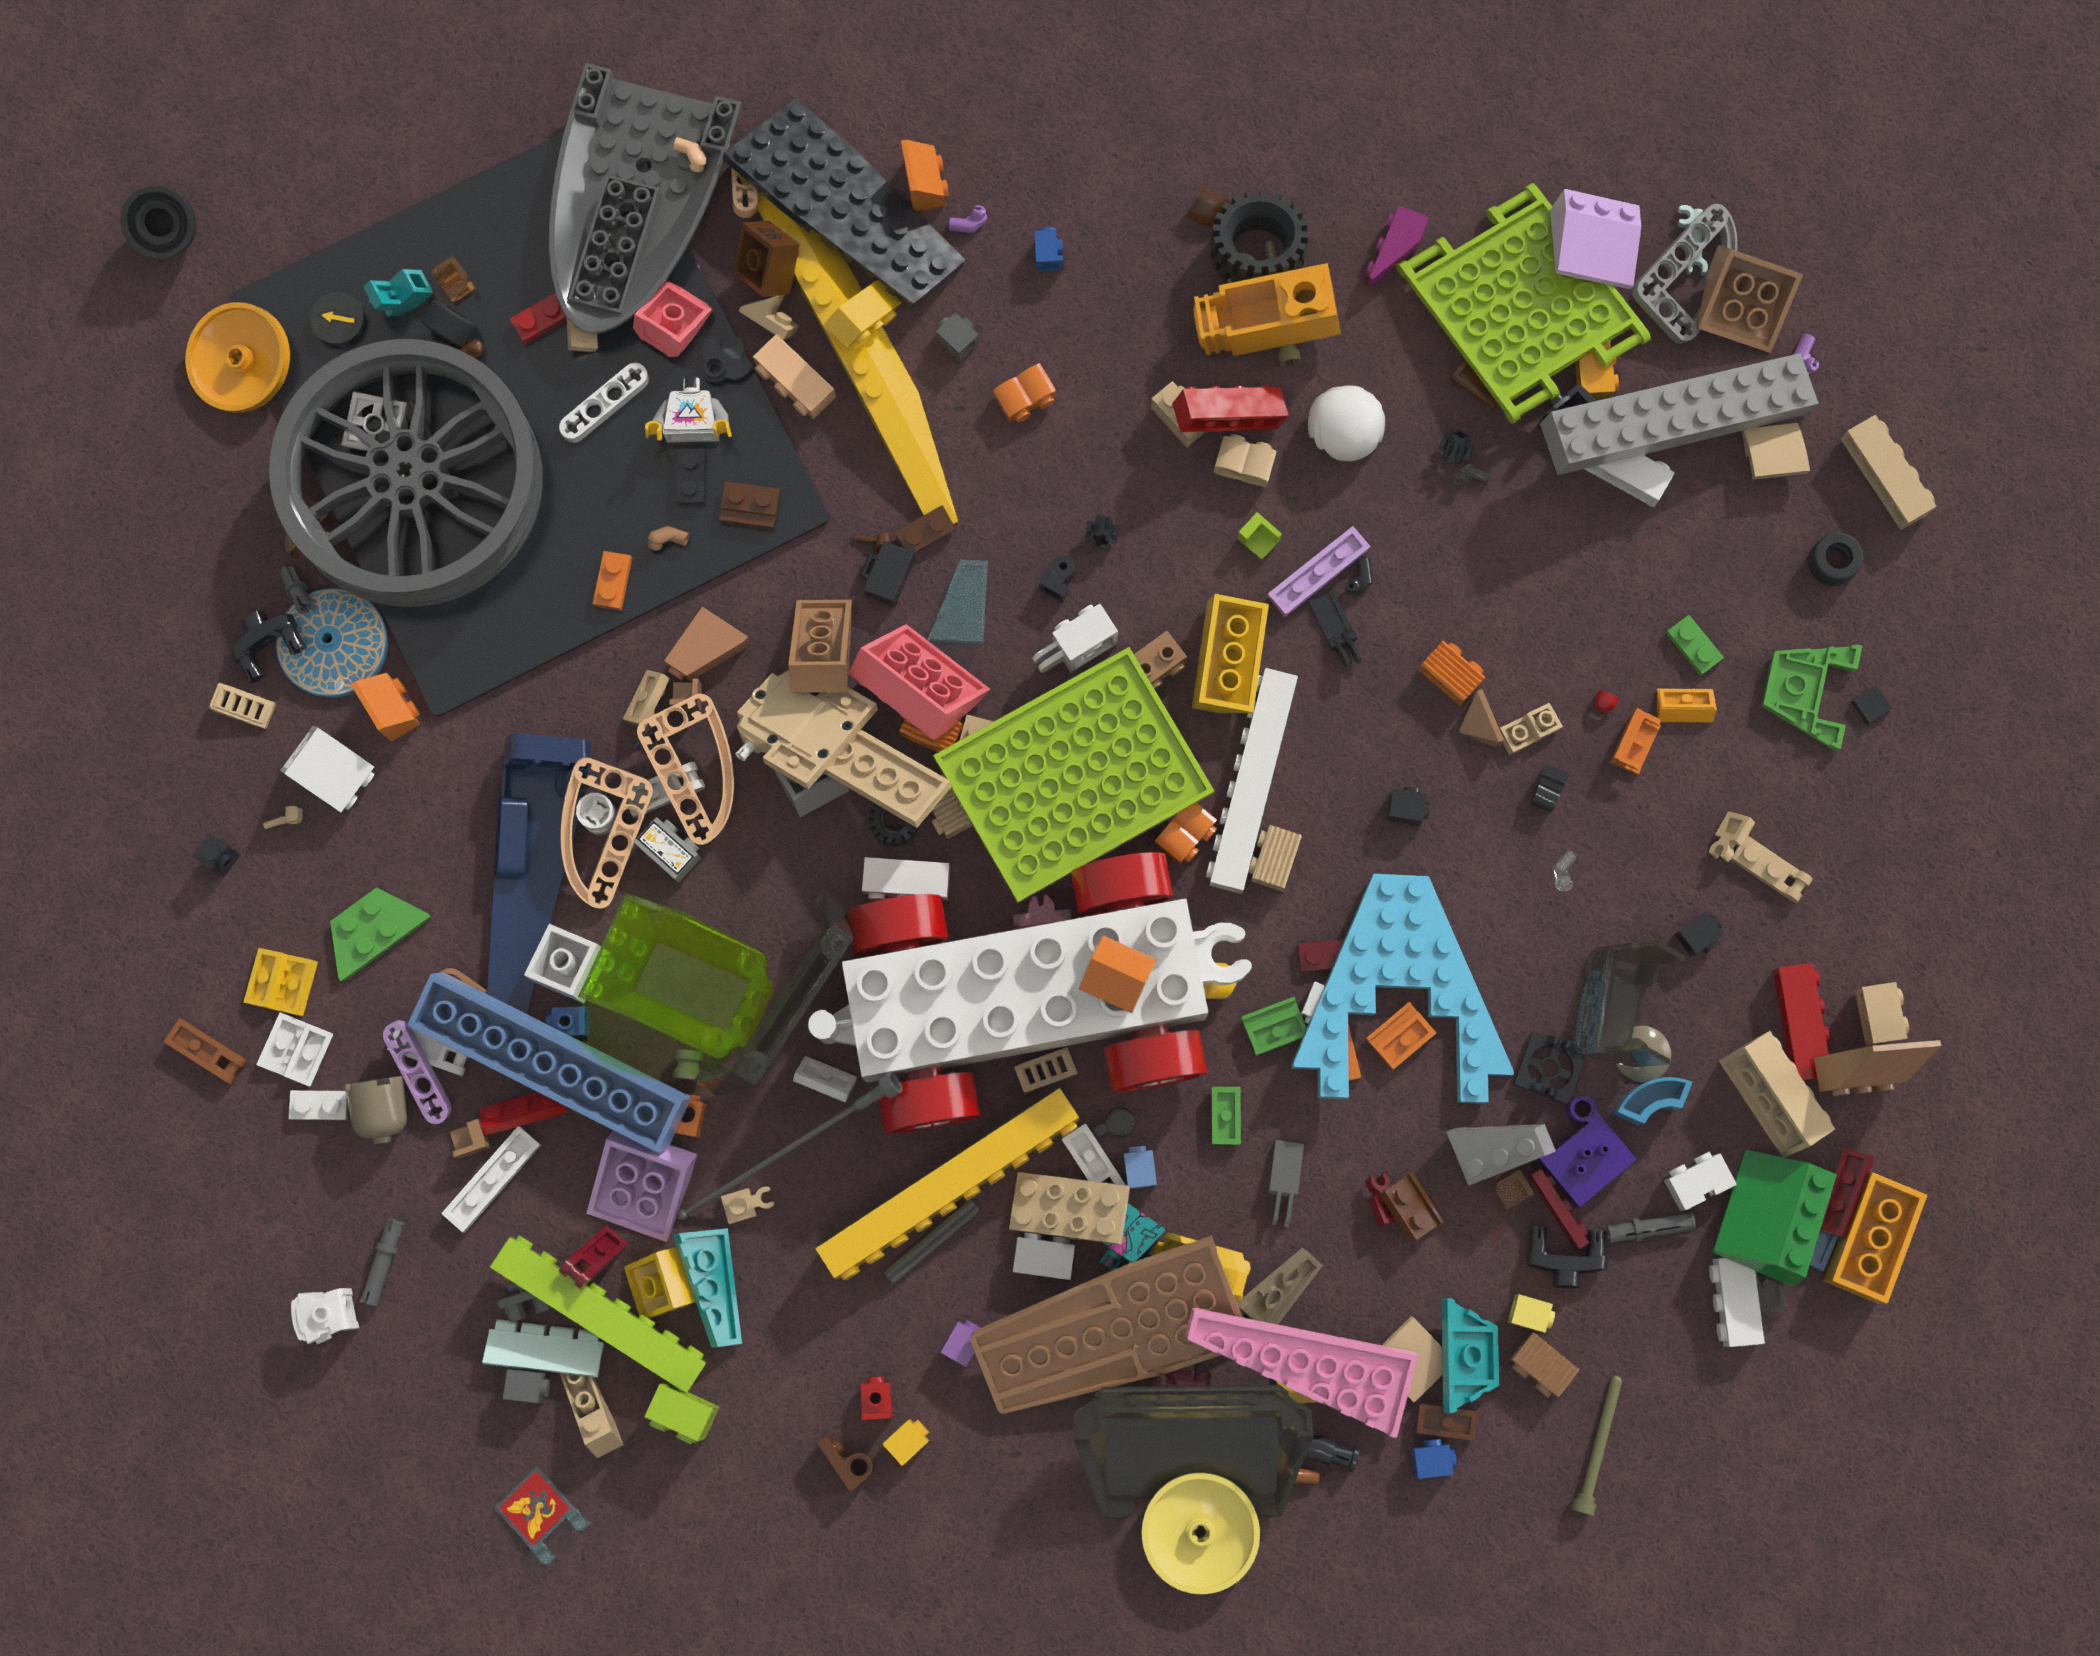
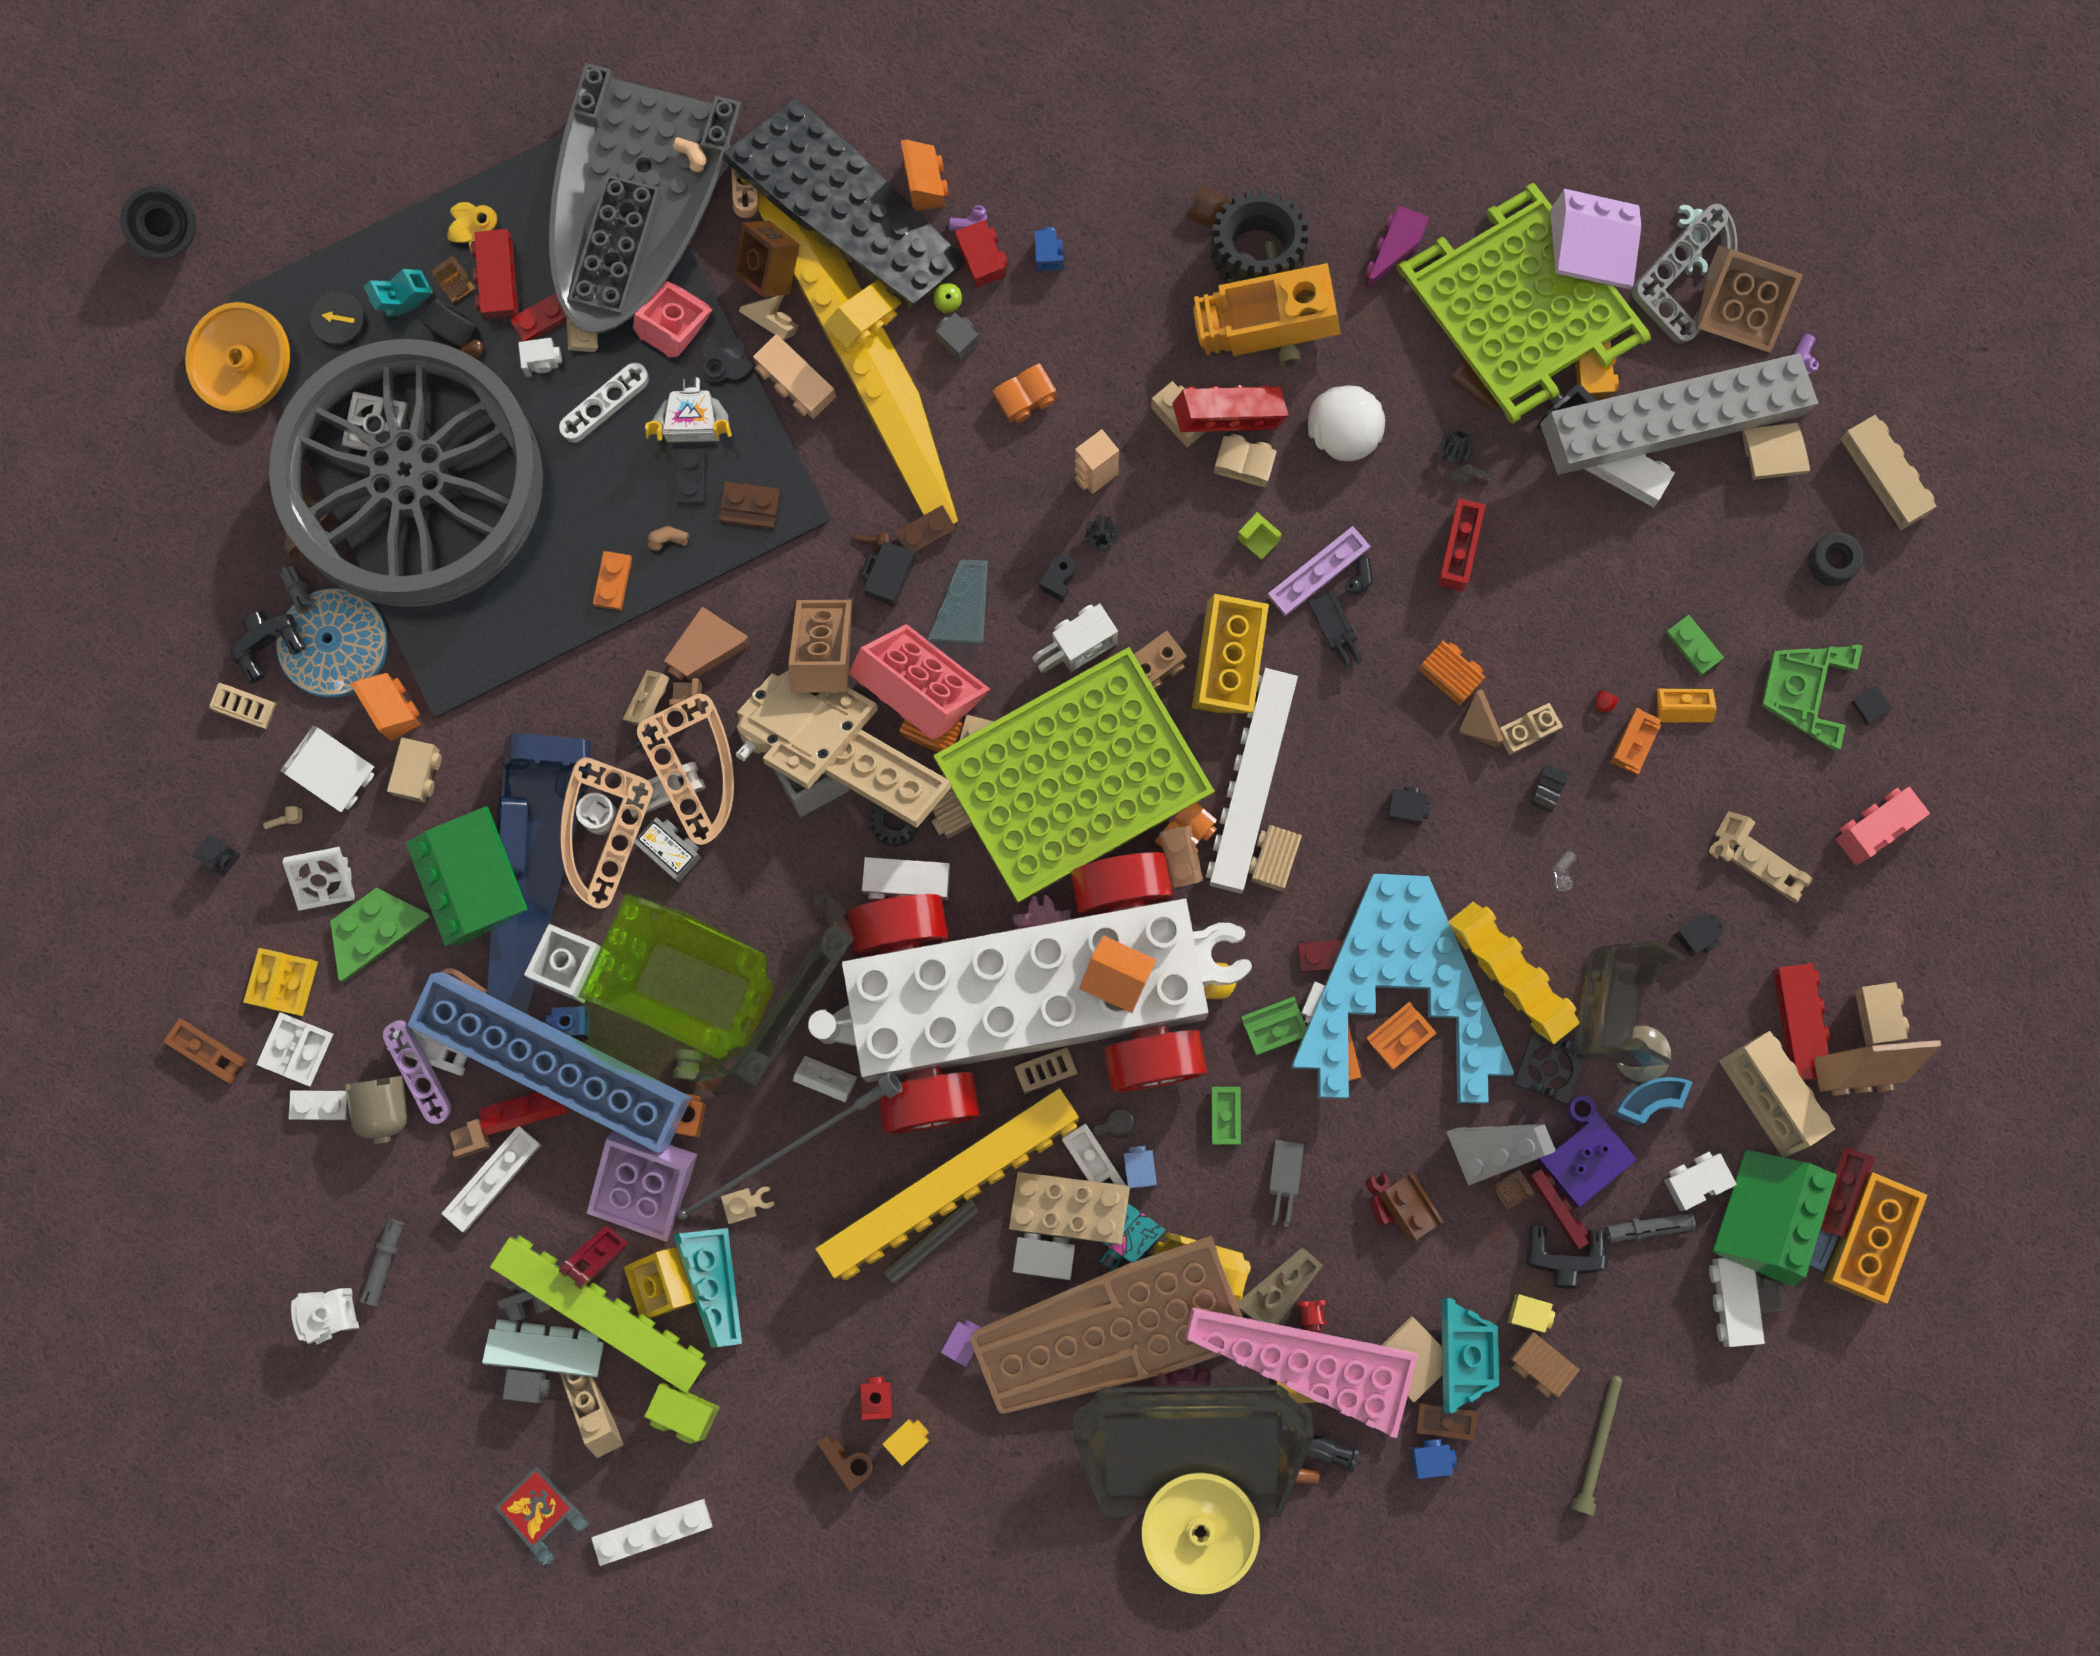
(305, 900): none -> white piece
(414, 770): none -> tan brick
(466, 877): none -> green slope
(467, 222): none -> yellow plate
(495, 274): none -> red brick
(539, 356): none -> white brick
(651, 1532): none -> white plate
(947, 305): none -> lime piece
(981, 253): none -> red brick
(1096, 462): none -> light nougat brick
(1181, 856): none -> medium nougat brick
(1312, 1315): none -> red brick
(1461, 545): none -> red brick
(1523, 984): none -> yellow brick
(1881, 824): none -> coral wedge

